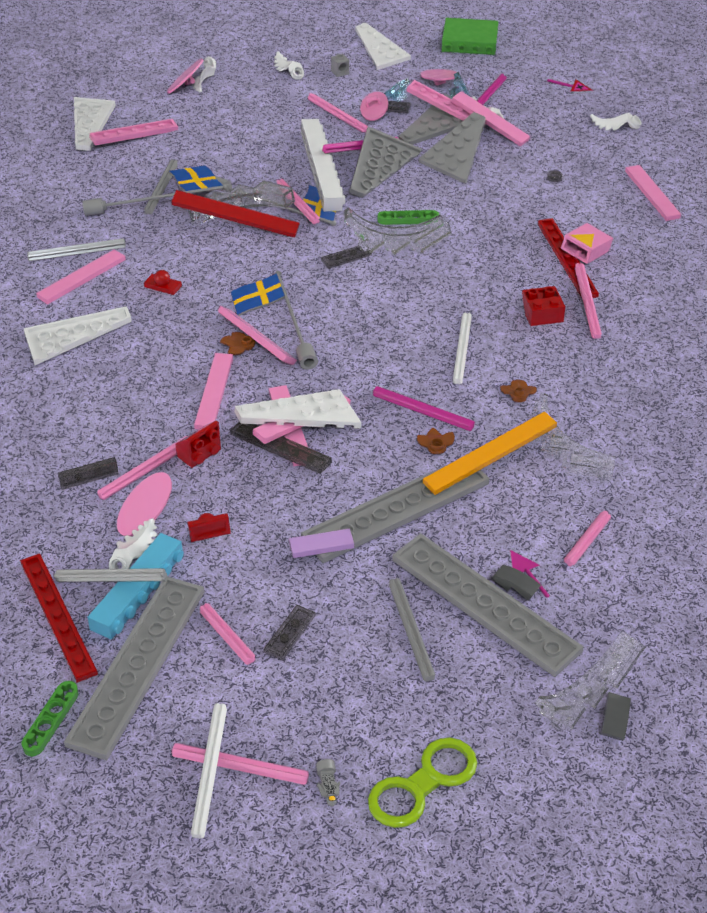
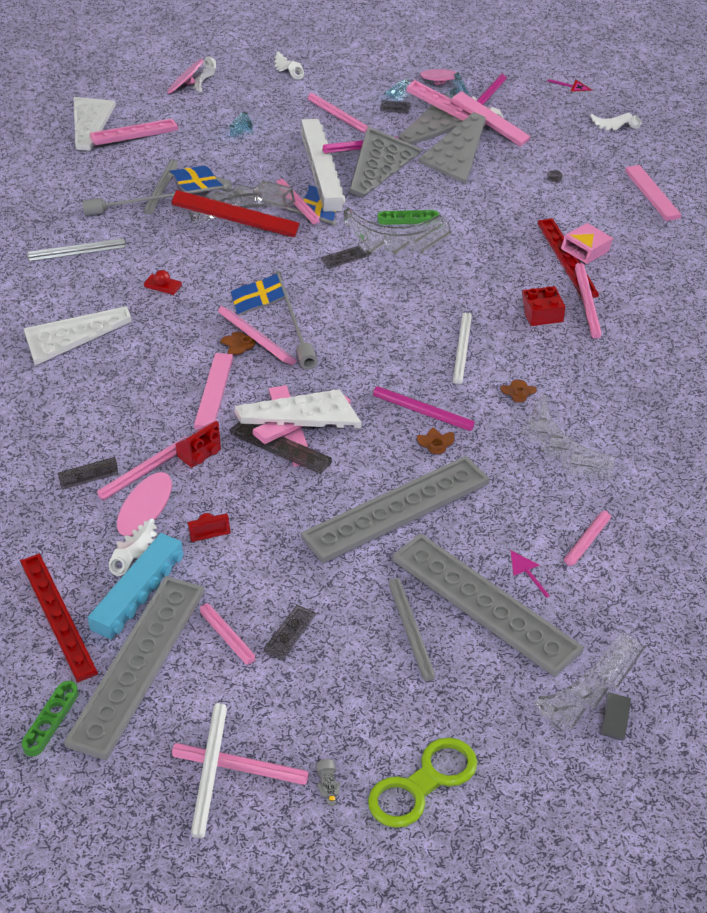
(80, 276): bright pink tile -> none
(110, 575): light grey axle -> none
(241, 124): none -> clear light blue slope
(321, 543): lavender tile -> none
(340, 65): light grey brick -> none
(374, 106): bright pink shield -> none
(379, 48): white wing -> none
(470, 36): bright green panel -> none
(489, 453): light orange tile -> none
(511, 577): dark grey slope -> none

